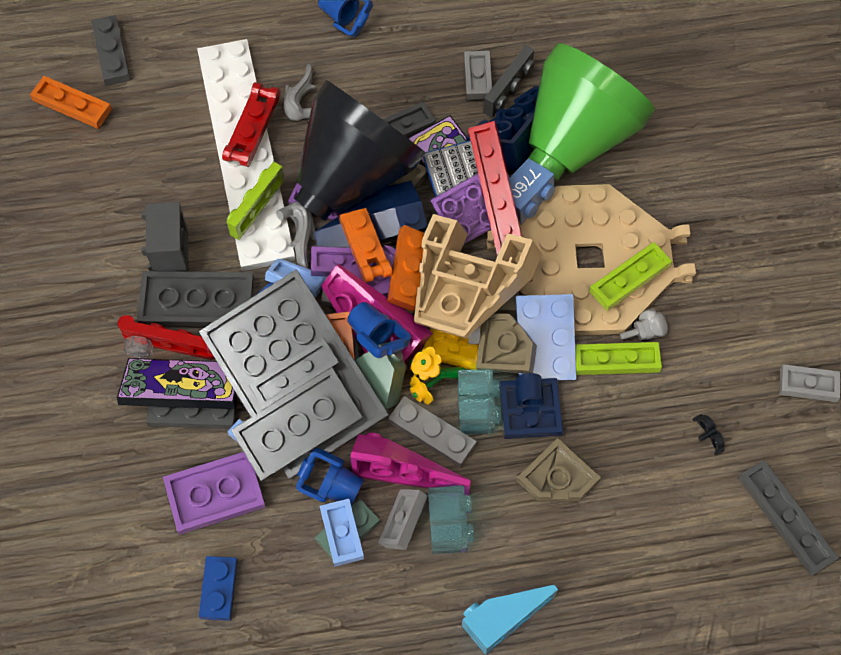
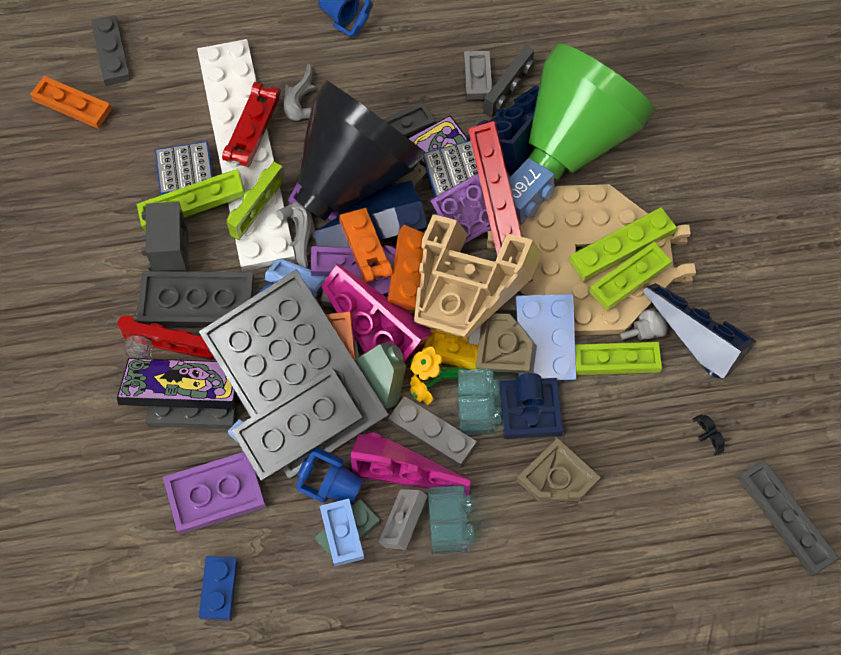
(182, 166): none -> light grey tile
(202, 194): none -> lime plate
(294, 373): plate -> none
(376, 328): blue piece -> none
(501, 616): medium azure slope -> none
(622, 244): none -> lime plate
(712, 344): none -> wedge
(809, 383): light grey plate -> none

